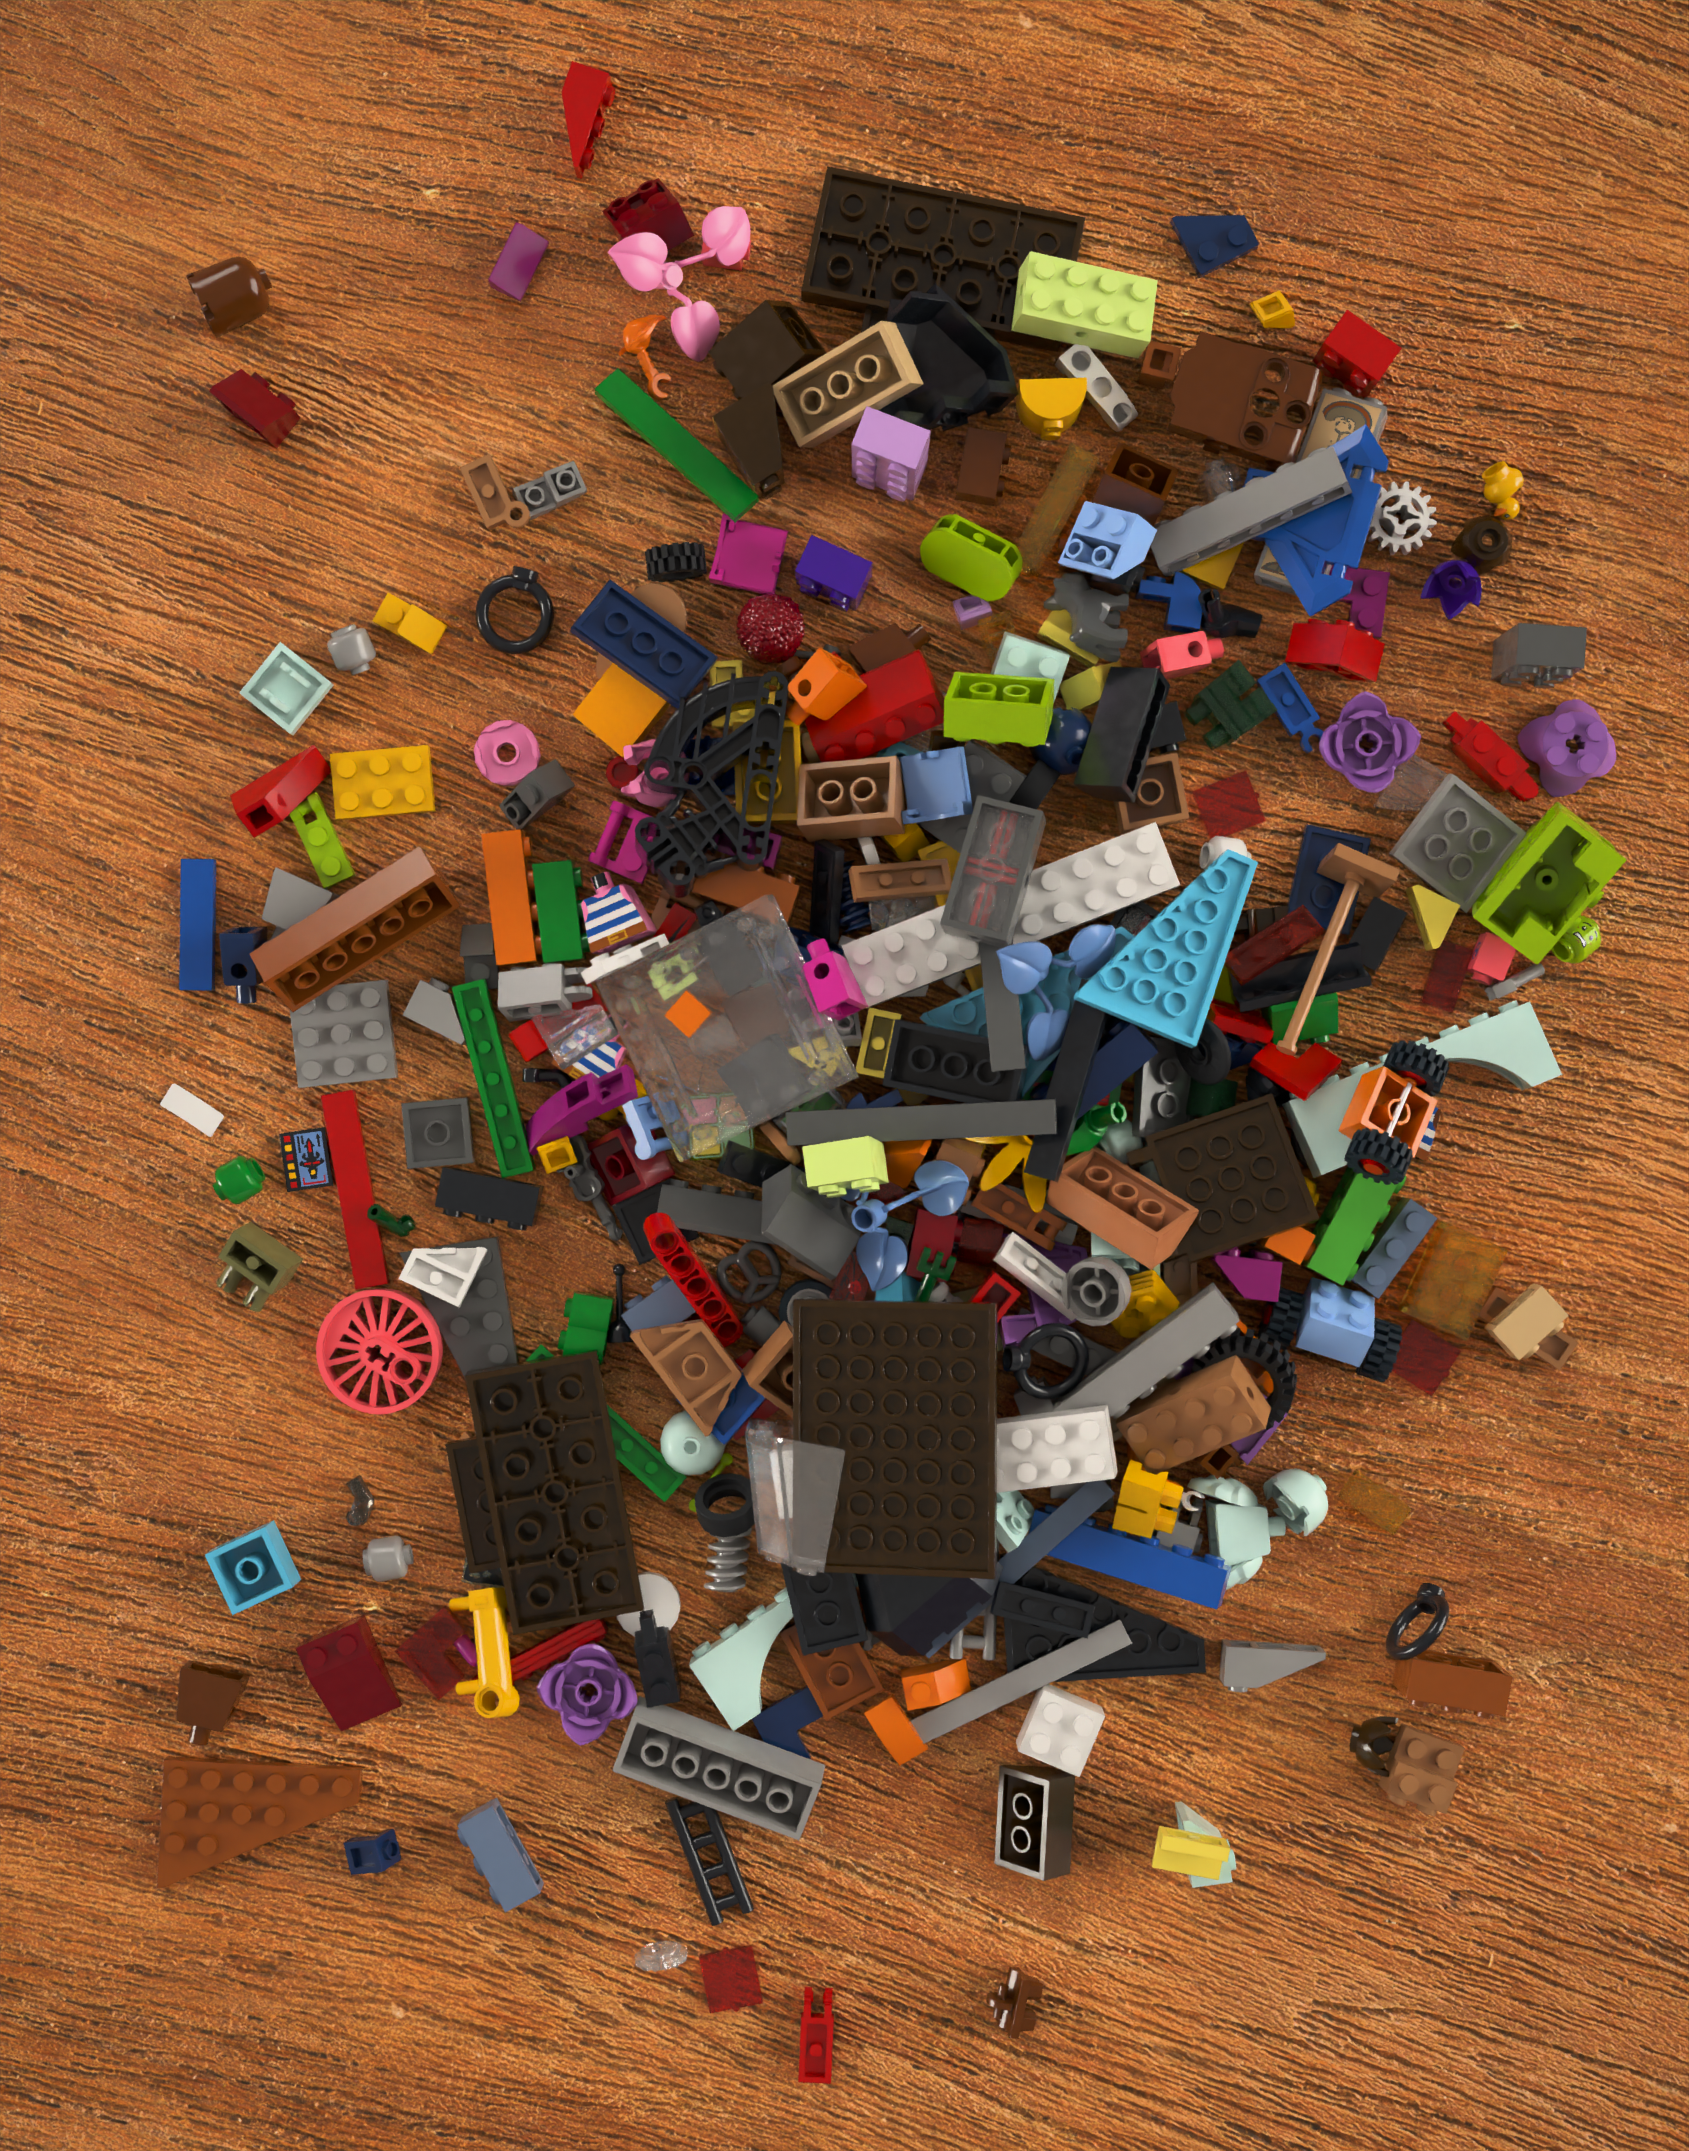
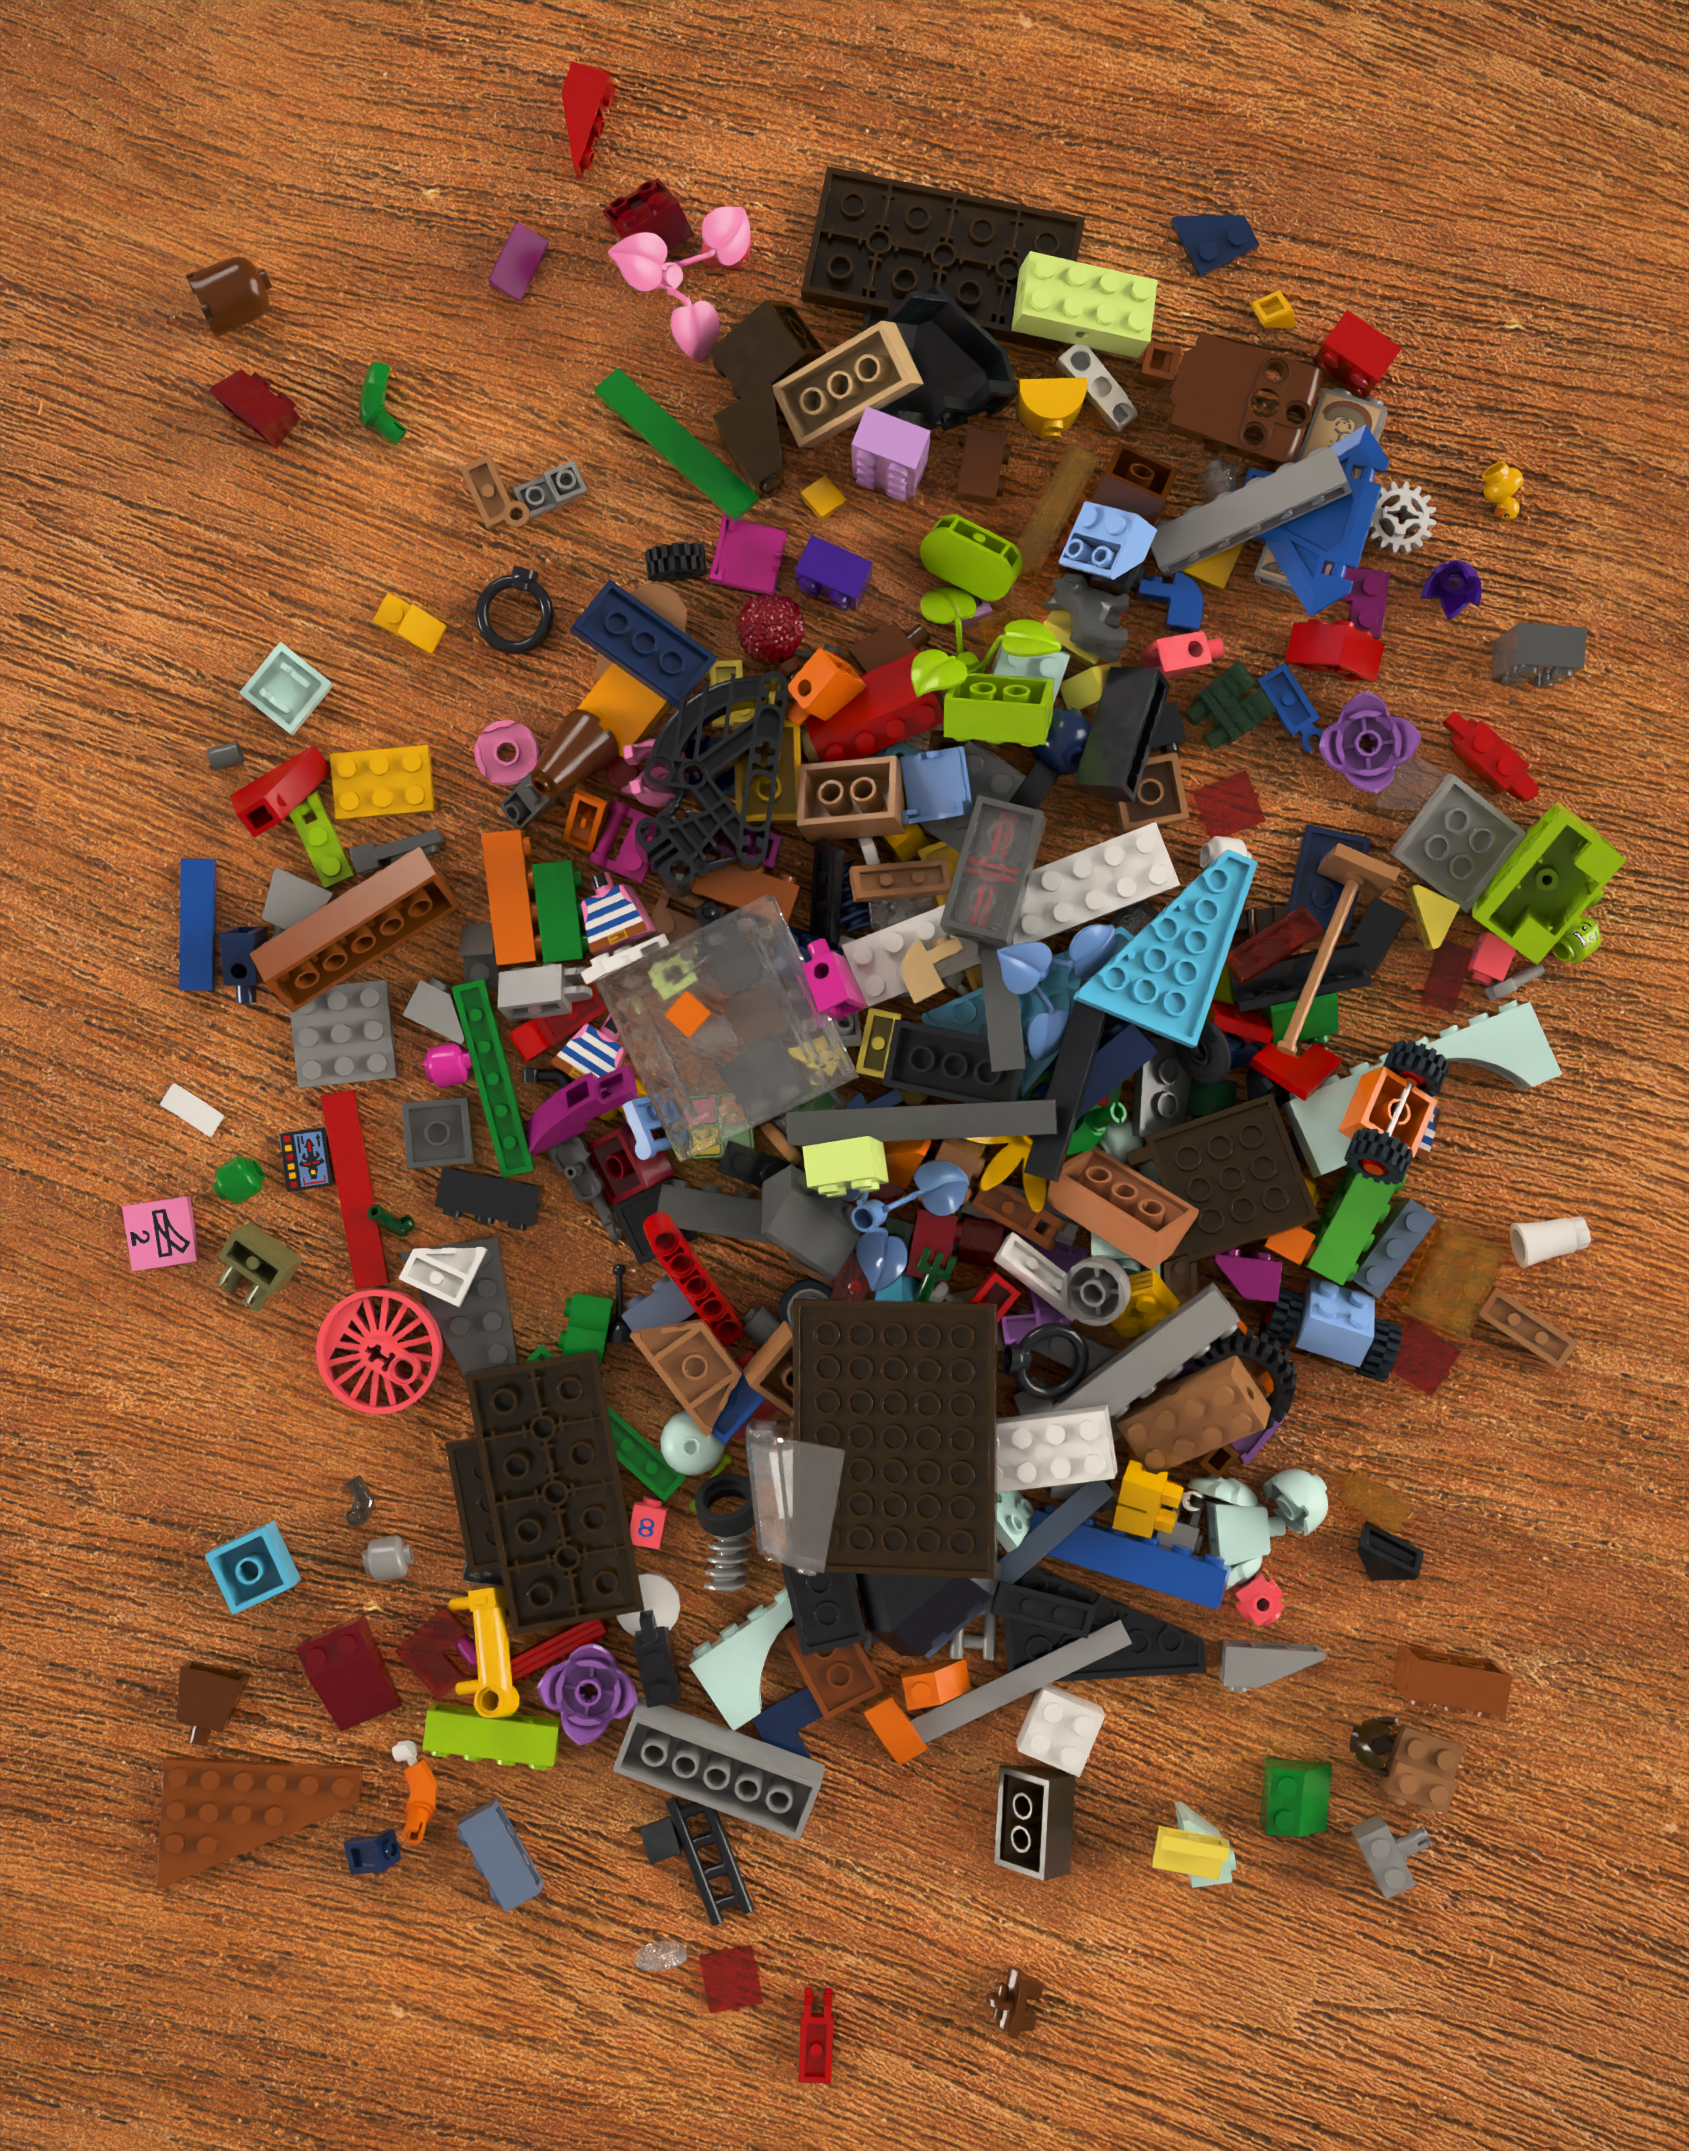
(161, 1233): none -> bright pink tile
(225, 755): none -> dark grey hinge
(351, 649): light grey head -> none
(370, 857): none -> dark grey plate
(372, 404): none -> green arm
(423, 1795): none -> orange arm
(447, 1065): none -> dark pink head
(505, 1739): none -> lime brick
(557, 1154): yellow slope -> none
(574, 753): none -> reddish brown cone
(575, 1033): clear wing -> none
(585, 820): none -> orange slope
(636, 340): orange piece -> none
(648, 1522): none -> coral brick
(660, 1840): none -> black slope
(676, 923): red sticker -> none
(750, 1273): dark grey piece -> none
(822, 498): none -> yellow slope
(919, 967): none -> tan brick
(937, 671): none -> lime plant
(1226, 620): black arm -> none
(1257, 1588): none -> coral brick
(1295, 1797): none -> green slope
(1387, 1555): none -> black slope
(1388, 1855): none -> light grey brick
(1429, 1599): black piece -> none
(1470, 546): dark brown piece -> none
(1527, 1322): tan brick -> none
(1545, 744): medium lavender brick -> none
(1548, 1239): none -> white plant

